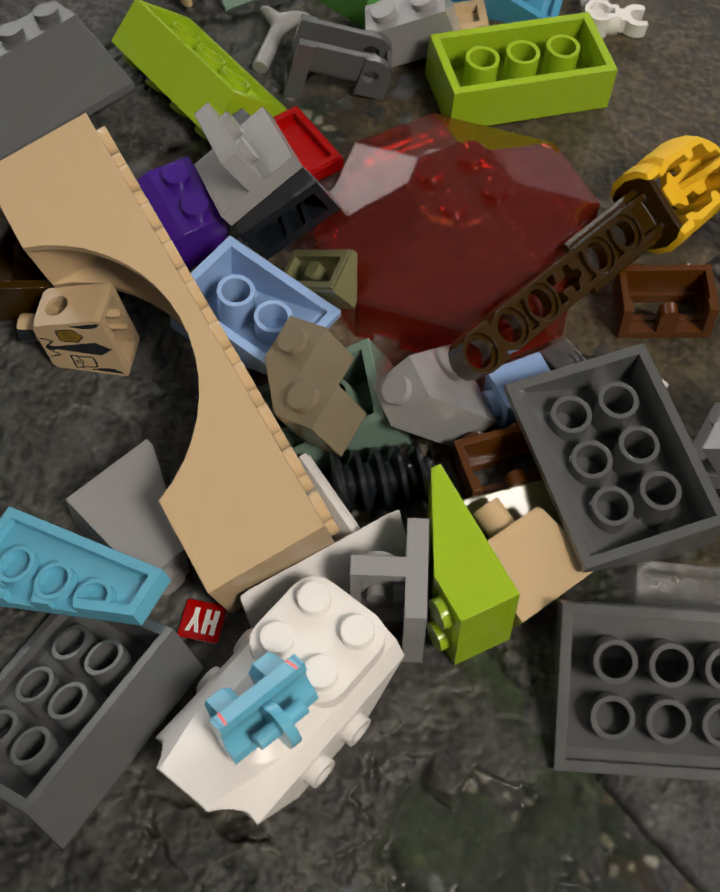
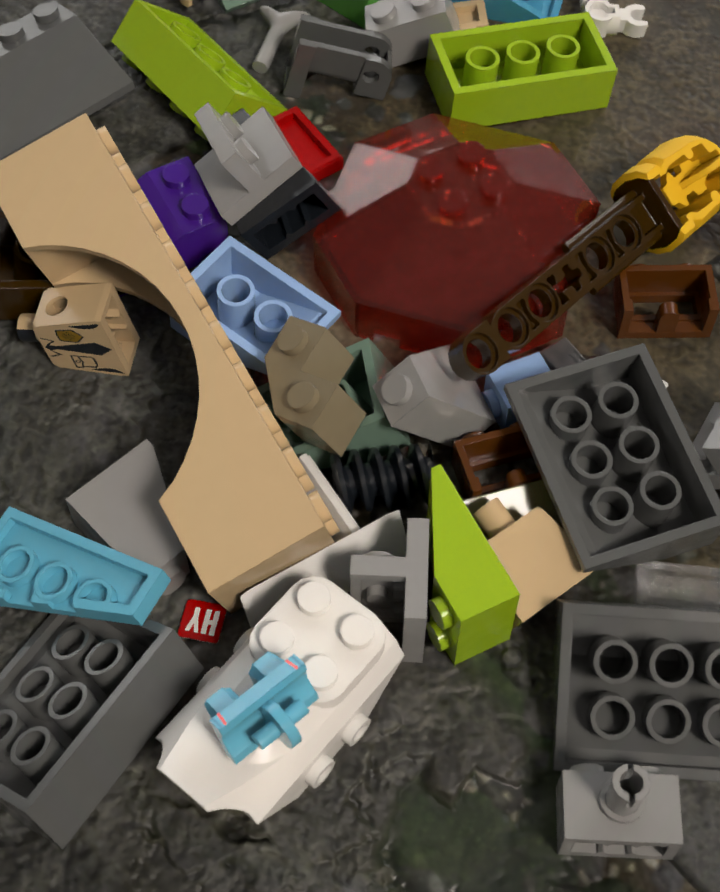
(327, 273): olive slope -> none
(618, 812): none -> light grey brick

